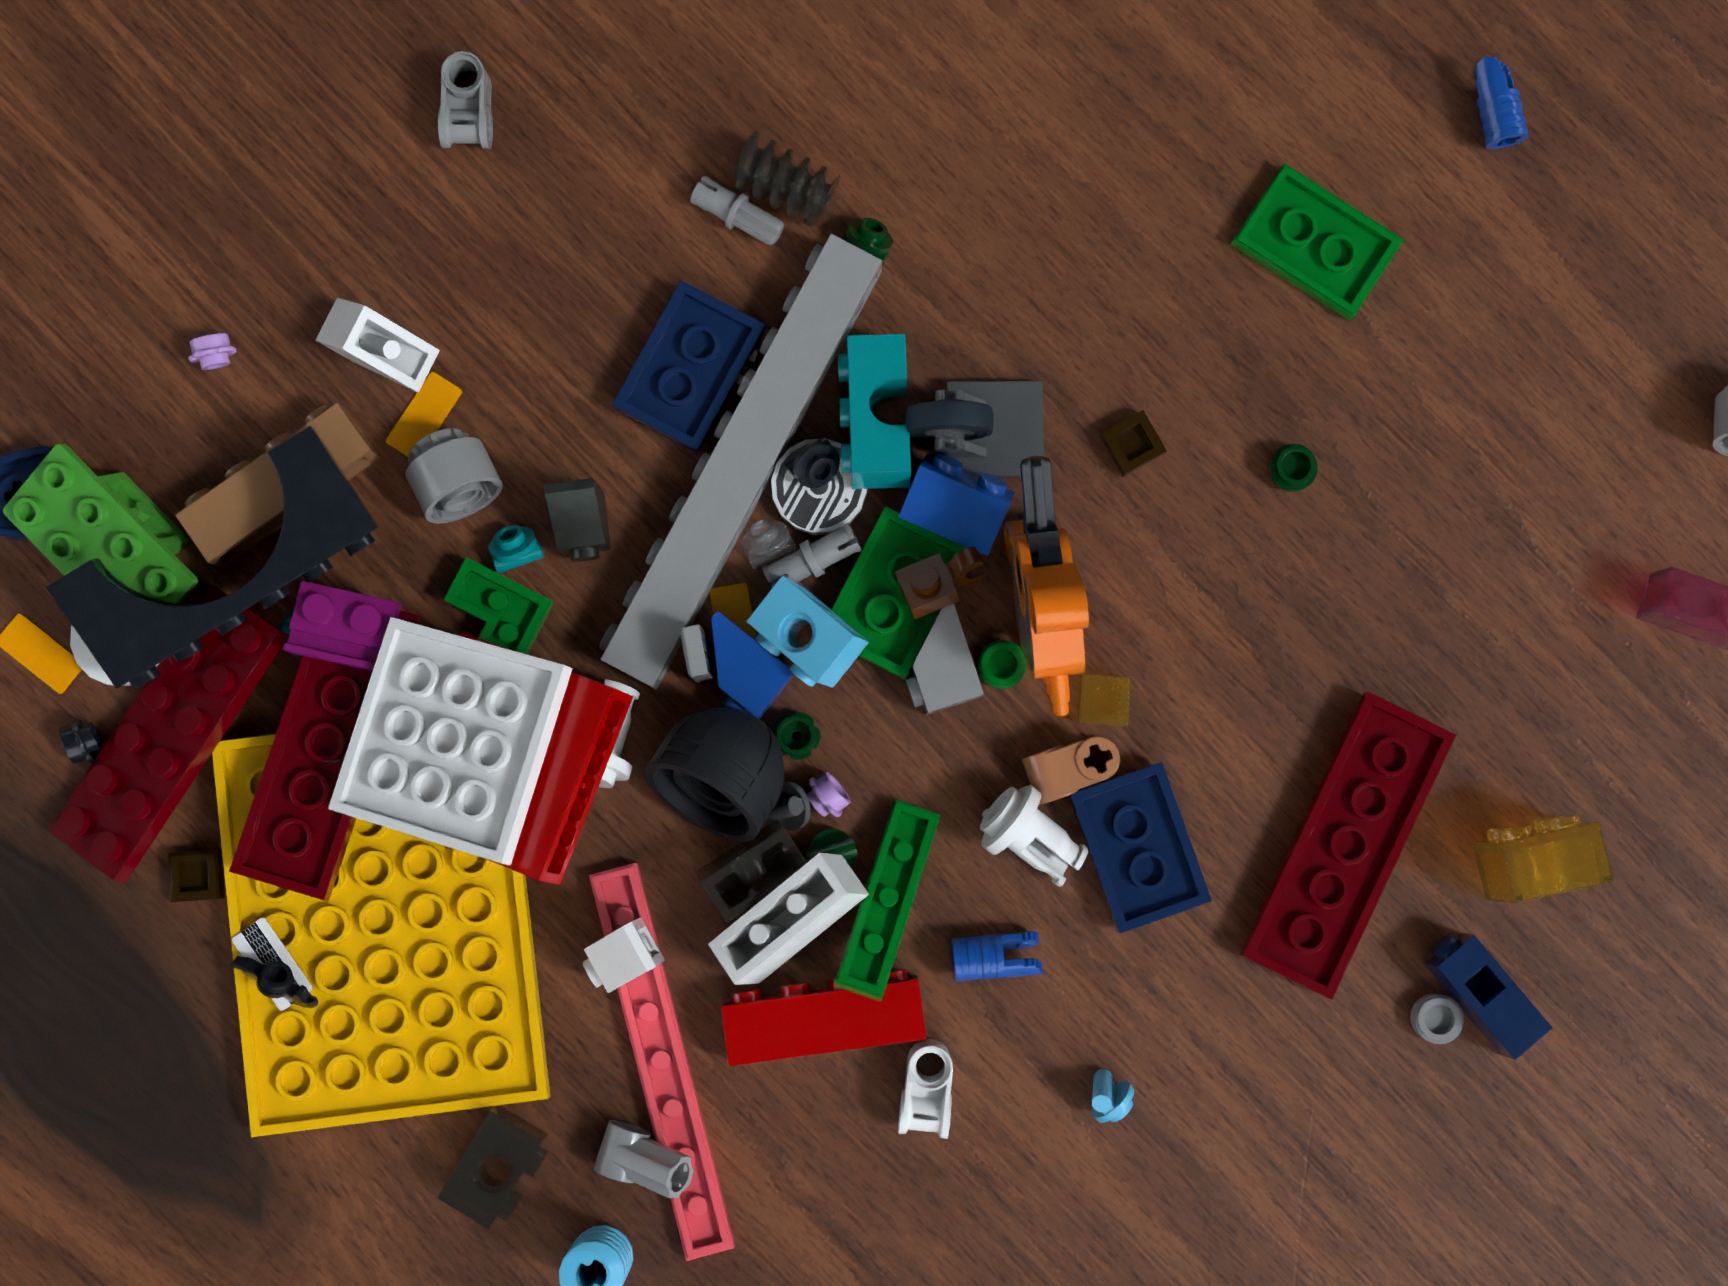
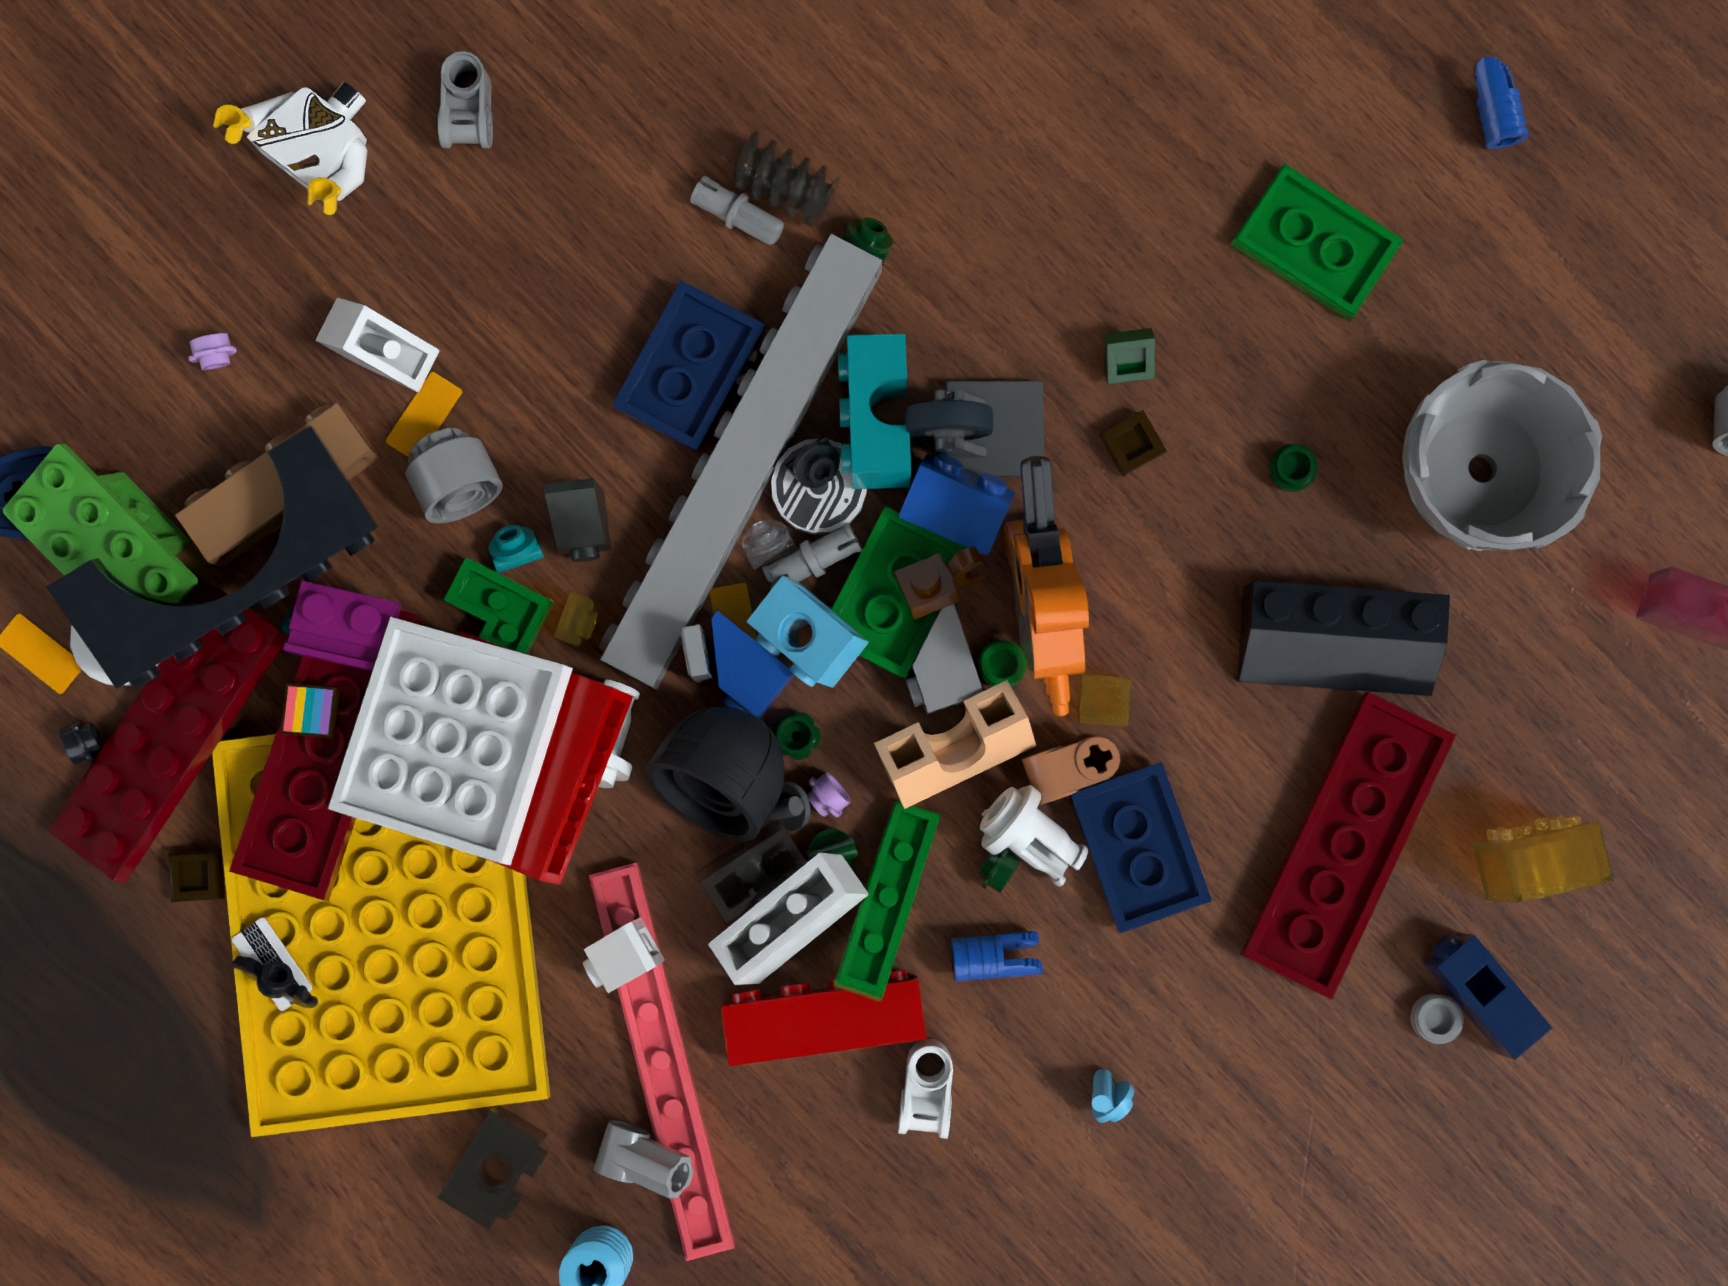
(306, 139): none -> white torso
(310, 711): none -> tile
(576, 620): none -> clear yellow plate
(989, 734): none -> light nougat arch
(998, 870): none -> dark green plate
(1129, 356): none -> dark green plate
(1342, 637): none -> black slope
(1530, 433): none -> light grey piece

